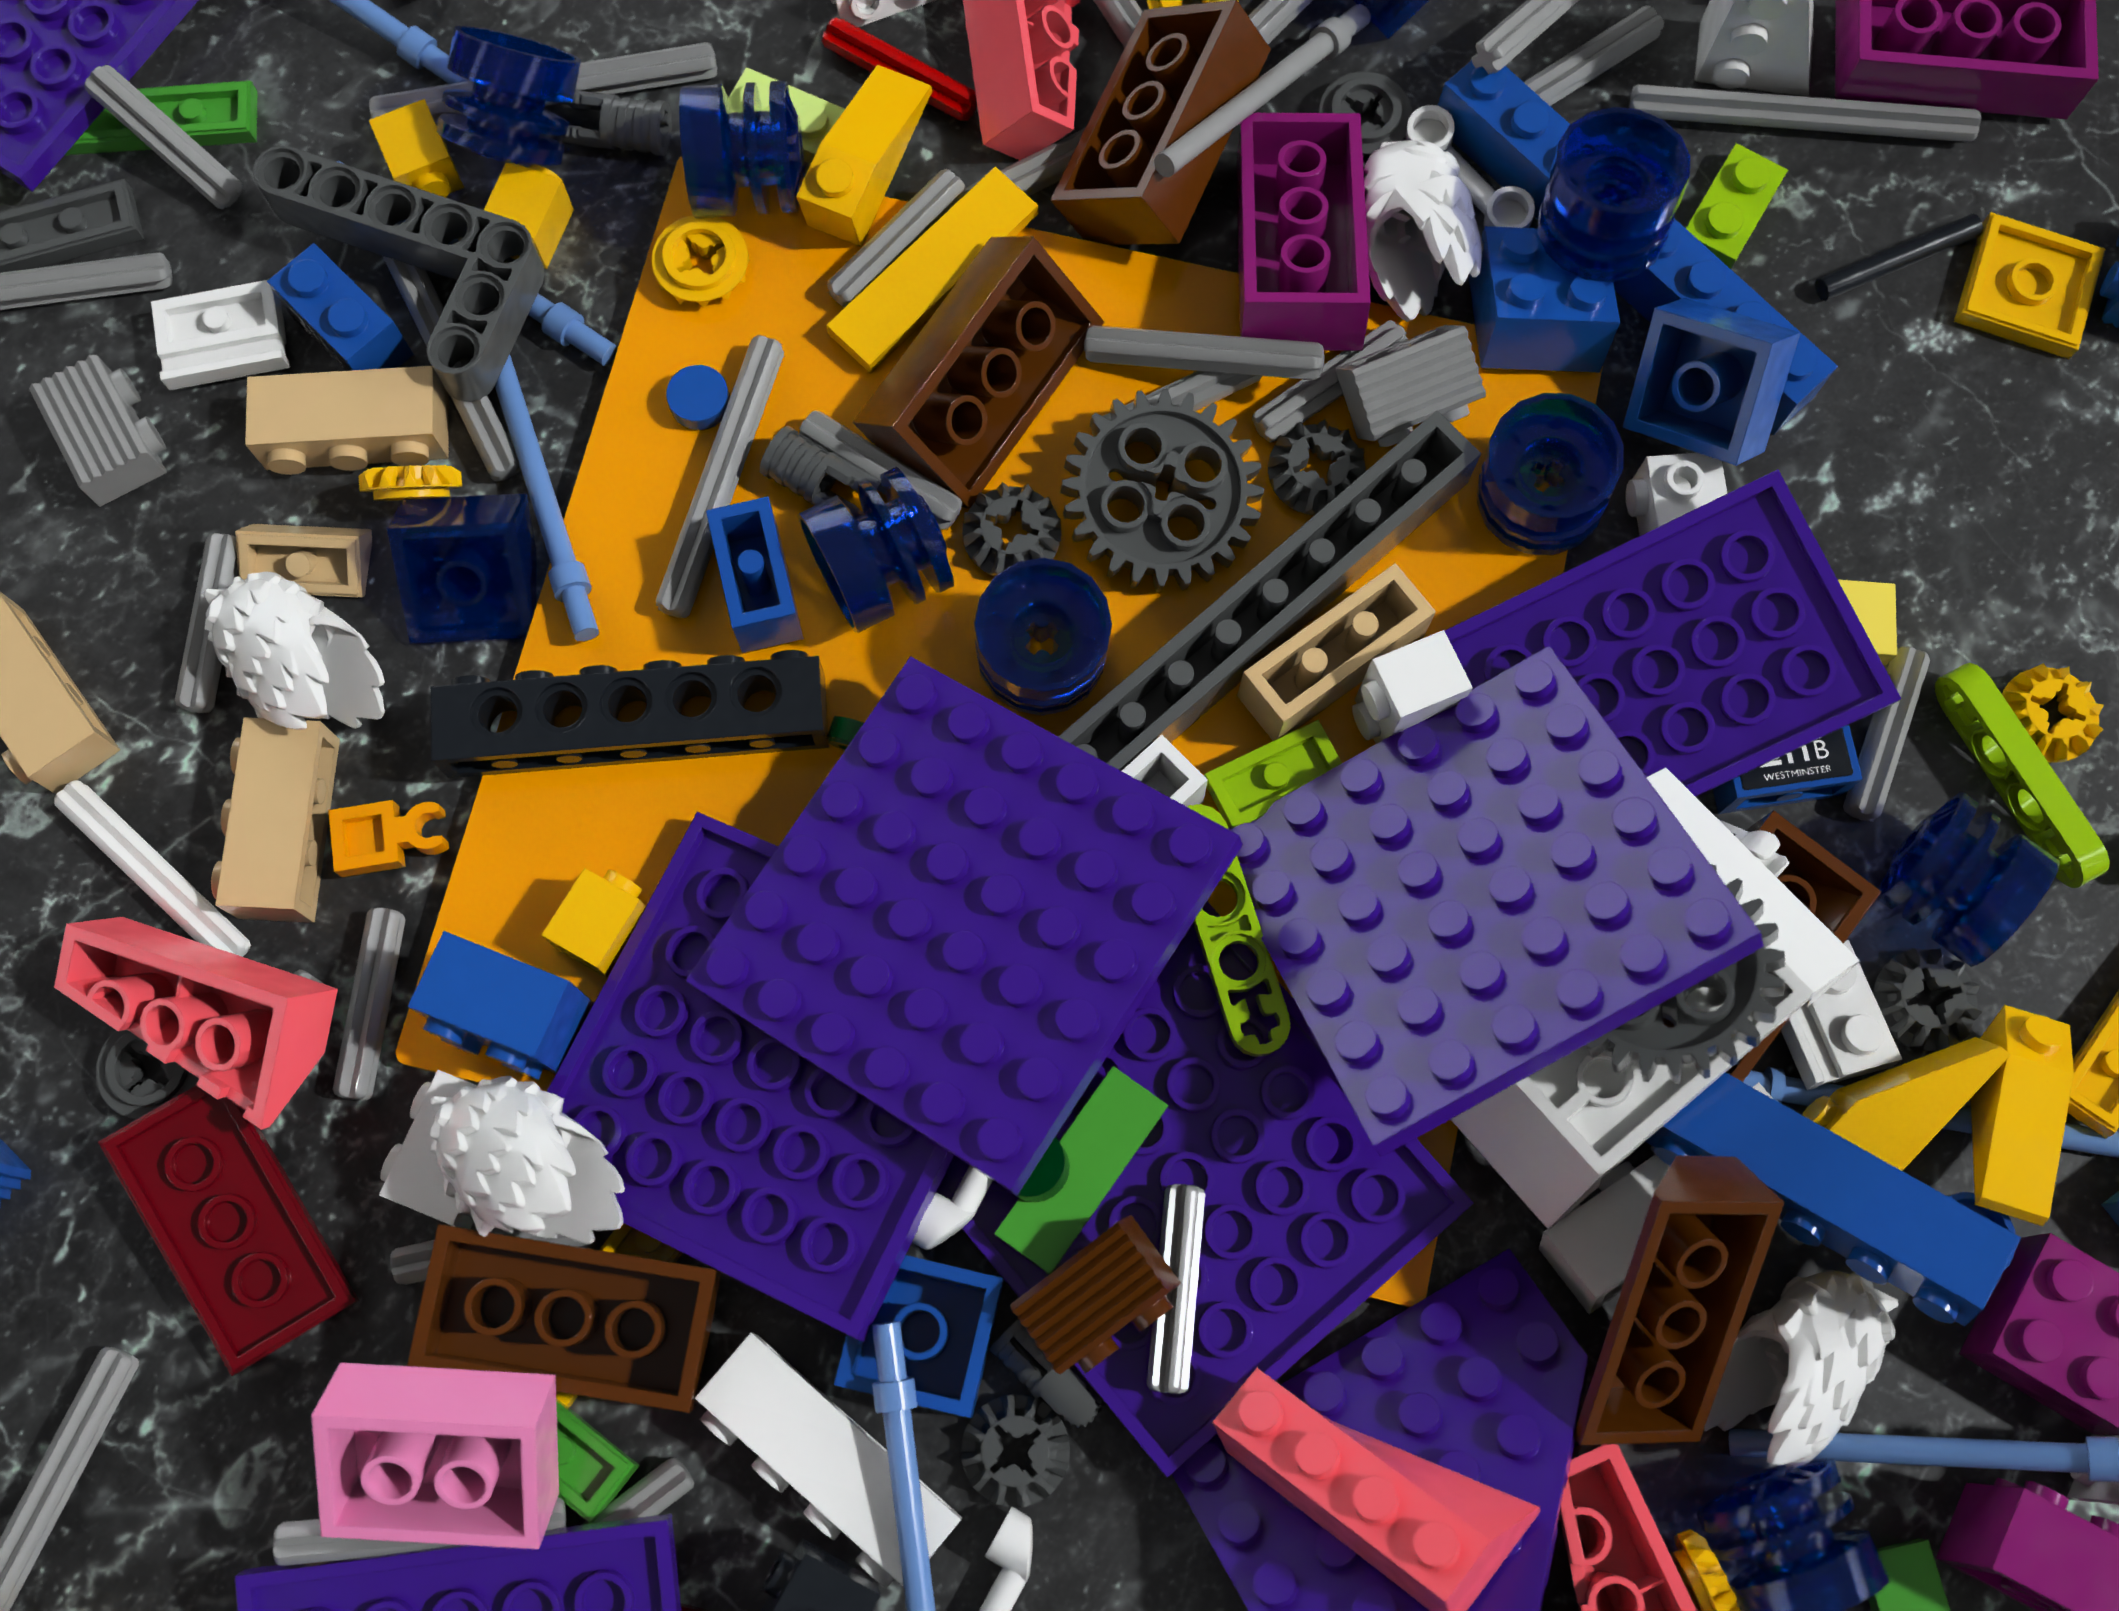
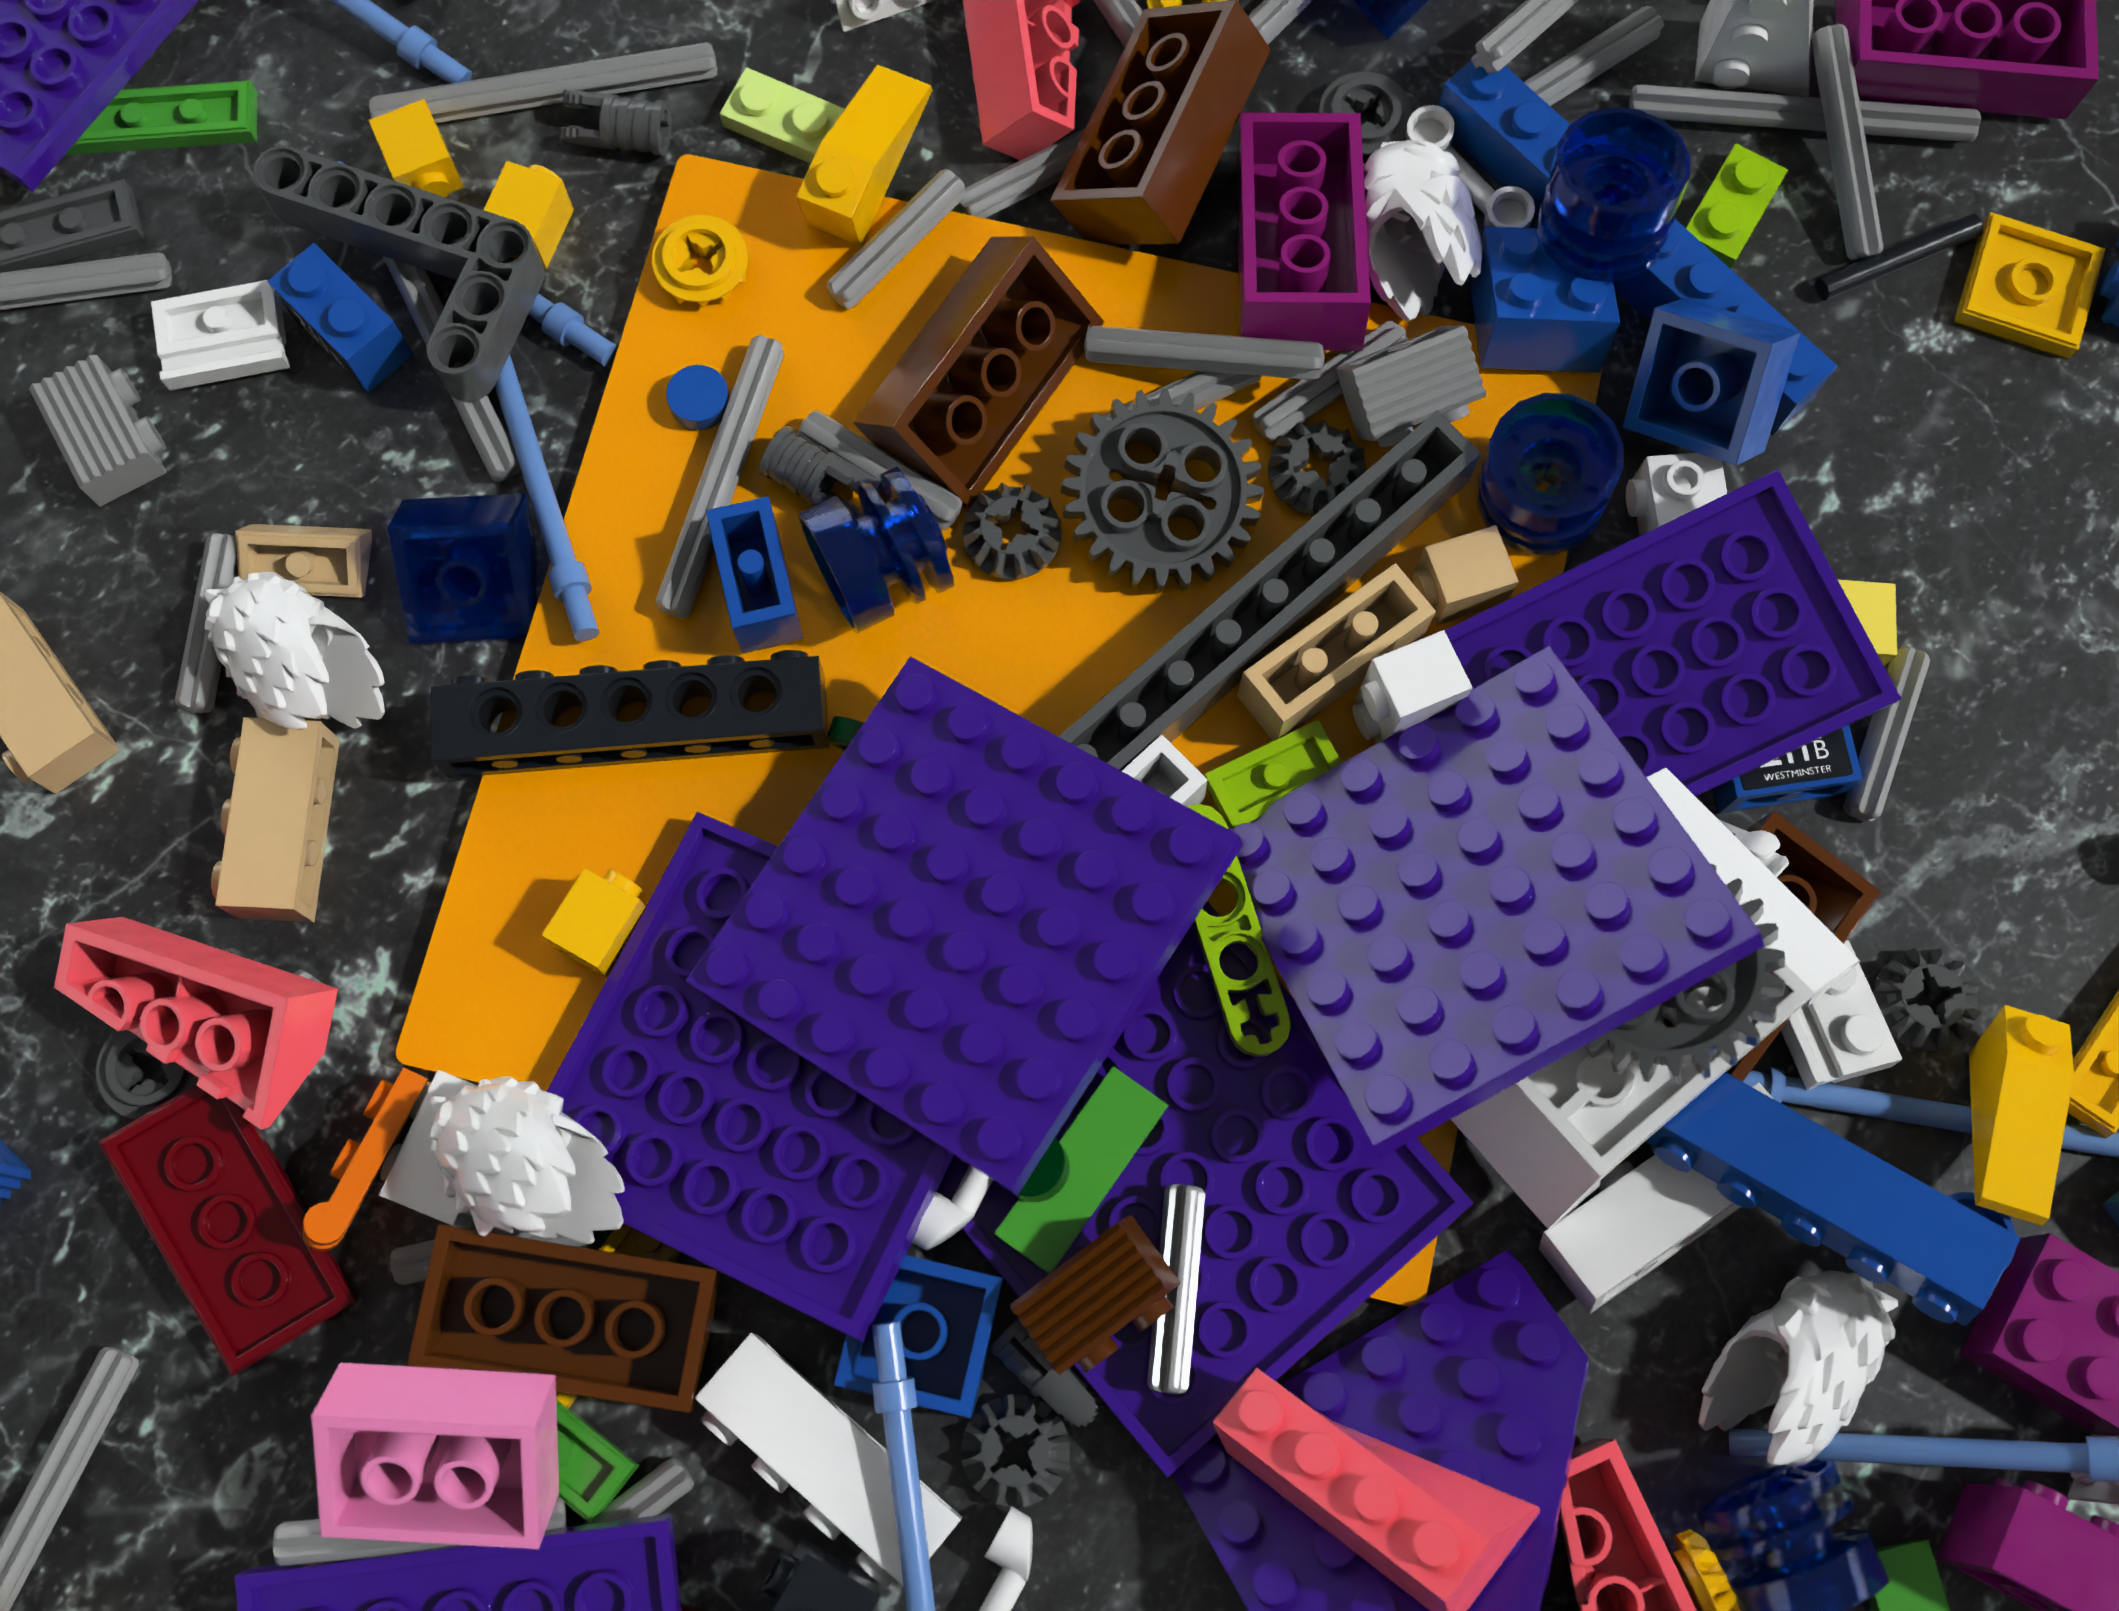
(148, 869): white axle -> none
(163, 136): light grey axle -> none
(347, 419): tan brick -> none
(361, 1162): none -> orange plate
(369, 1004): light grey axle -> none
(375, 836): light orange plate -> none
(410, 482): yellow gear -> none
(500, 1003): blue brick -> none
(508, 96): clear blue wheel -> none
(740, 149): clear blue wheel -> none
(871, 51): red axle -> none
(929, 269): yellow tile -> none
(1042, 602): clear blue wheel -> none
(1324, 43): light grey bar -> none
(1465, 574): none -> tan brick
(1680, 1304): reddish brown slope -> none
(1847, 142): none -> light grey axle
(1909, 1104): yellow slope -> none
(1977, 888): clear blue wheel -> none
(2021, 774): lime beam -> none
(2068, 736): yellow gear -> none

